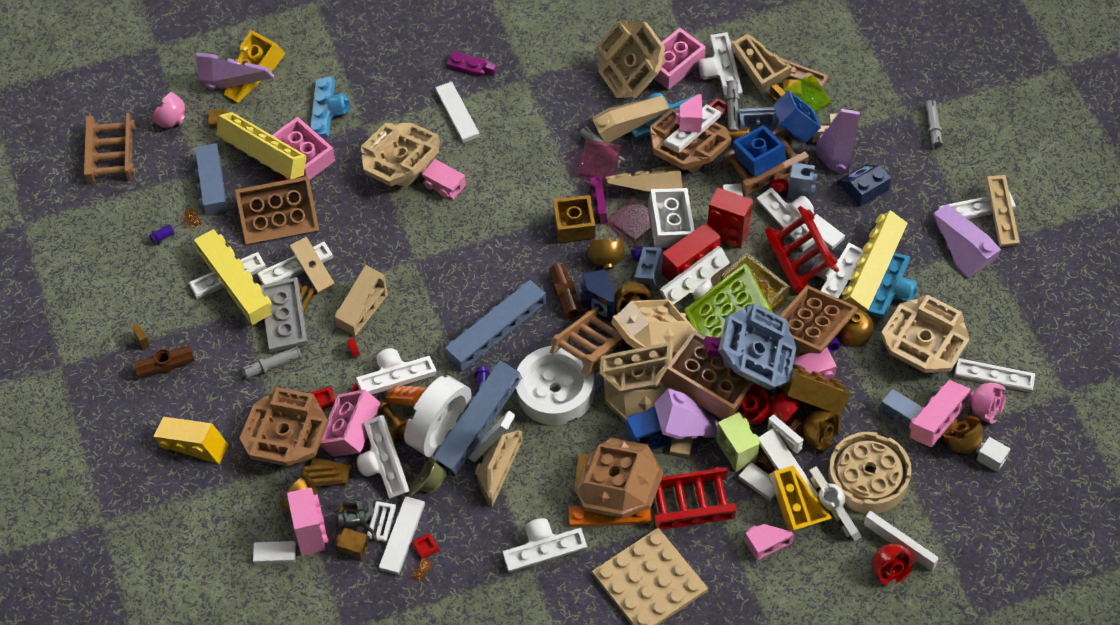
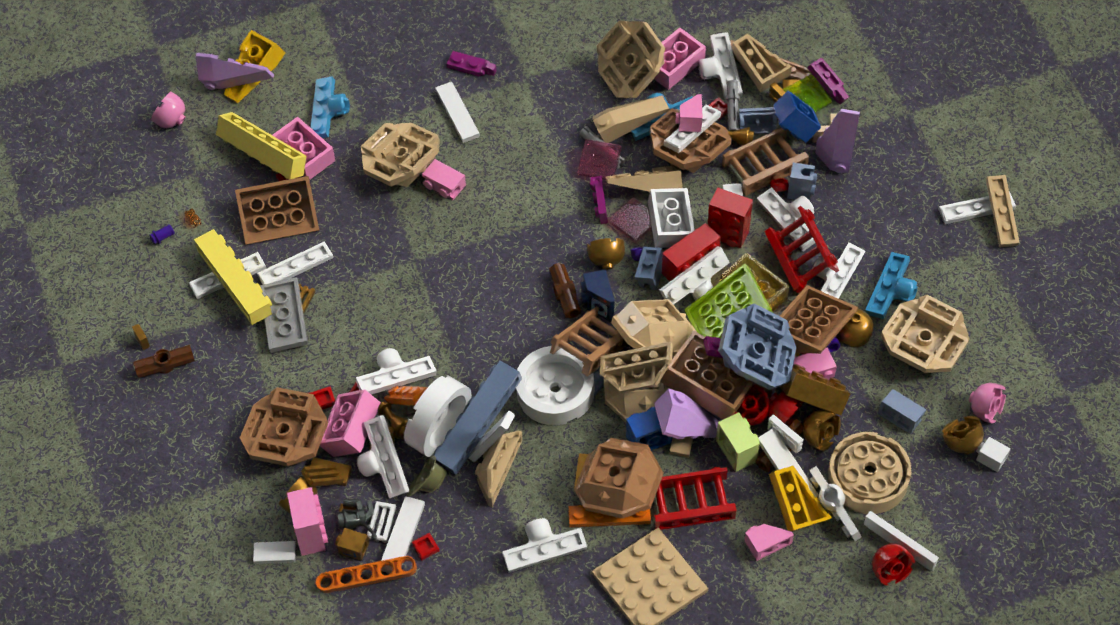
(93, 157): medium nougat fence -> none
(191, 438): yellow wedge -> none
(211, 179): sand blue brick -> none
(213, 116): pearl gold tile -> none
(277, 360): light grey pin -> none
(307, 256): tan tile -> none
(353, 347): red tile -> none
(361, 301): tan wedge -> none
(376, 577): none -> orange beam
(425, 566): clear orange piece -> none
(482, 374): dark purple pin -> none
(495, 325): sand blue brick -> none
(574, 218): pearl gold brick -> none
(630, 292): pearl gold cylinder -> none
(758, 481): white tile -> none
(759, 151): blue brick -> none
(828, 80): none -> magenta hinge
(829, 233): white tile -> none
(866, 183): dark blue slope -> none
(874, 260): light yellow brick -> none
(935, 130): light grey pin -> none
(939, 413): bright pink brick -> none
(968, 244): lavender wedge -> none
(989, 373): white tile -> none

